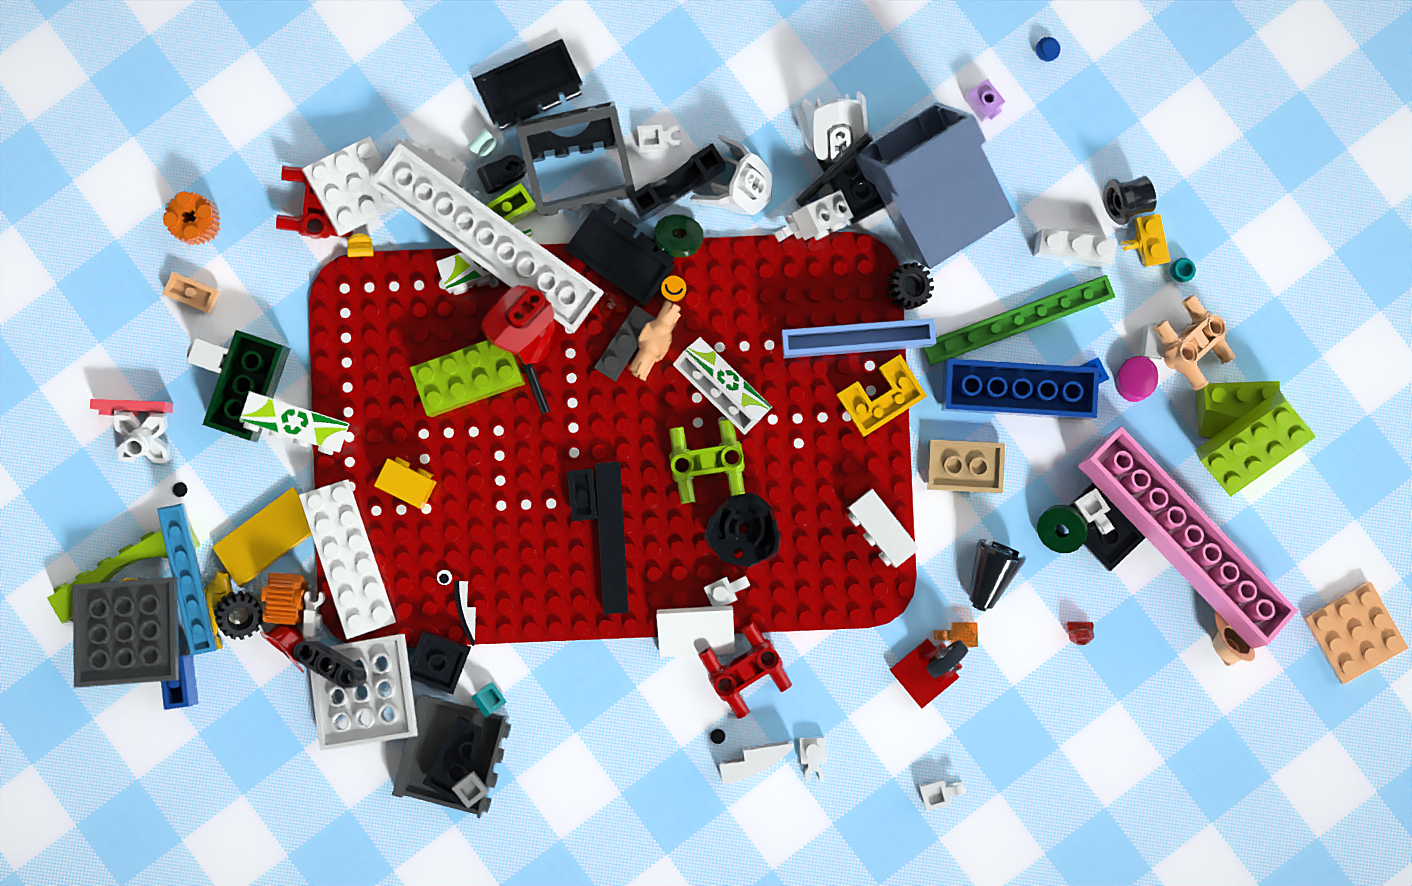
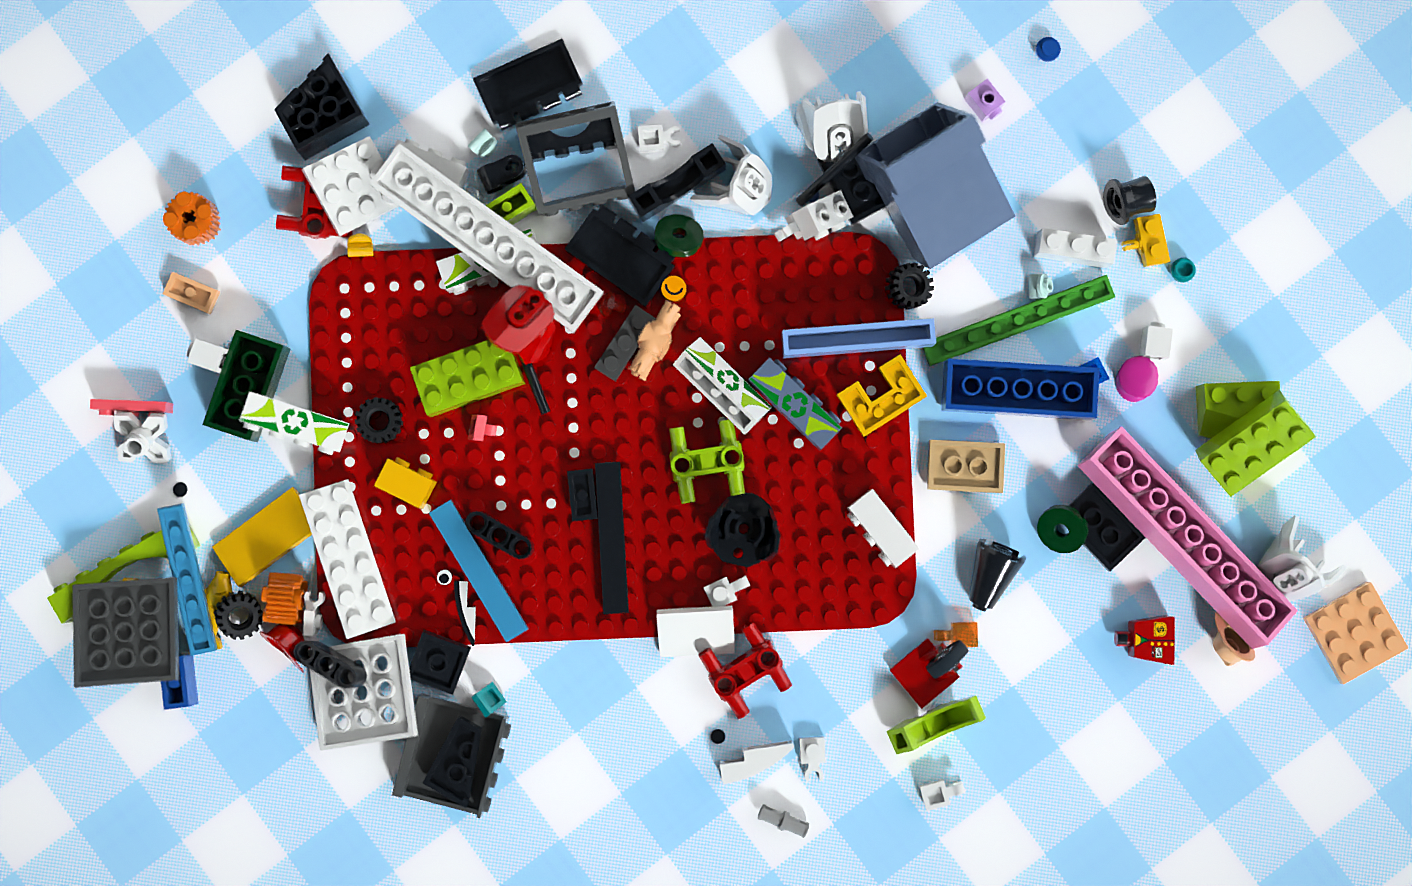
(320, 111): none -> black wedge
(365, 413): none -> black tyre
(470, 789): light grey plate -> none
(478, 571): none -> dark azure tile
(479, 428): none -> coral tile
(490, 527): none -> black beam
(783, 821): none -> light grey pin
(794, 403): none -> sand blue brick
(937, 722): none -> lime arch
(1039, 286): none -> light aqua plate
(1080, 632): clear red plate -> none
(1093, 508): white plate -> none
(1149, 639): none -> red torso
(1202, 335): light nougat piece -> none
(1291, 570): none -> white piece

